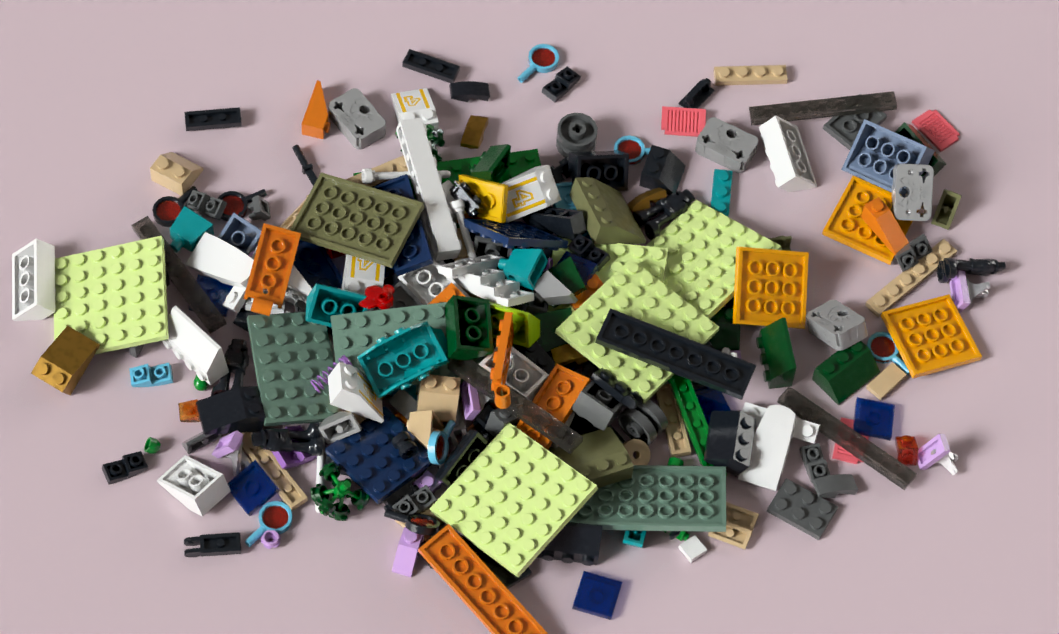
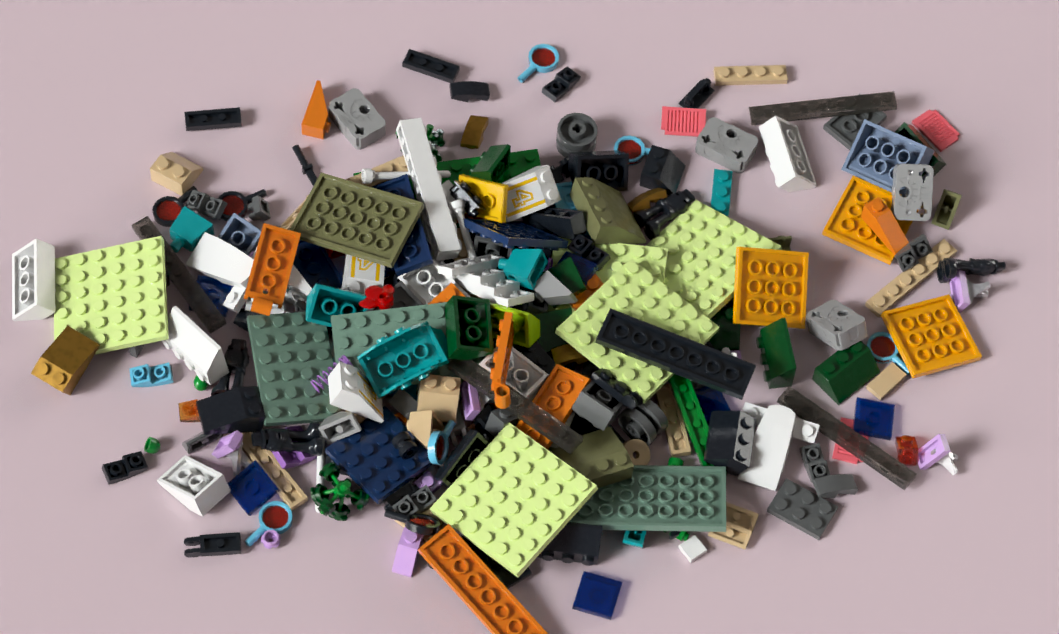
(415, 105): white slope -> none

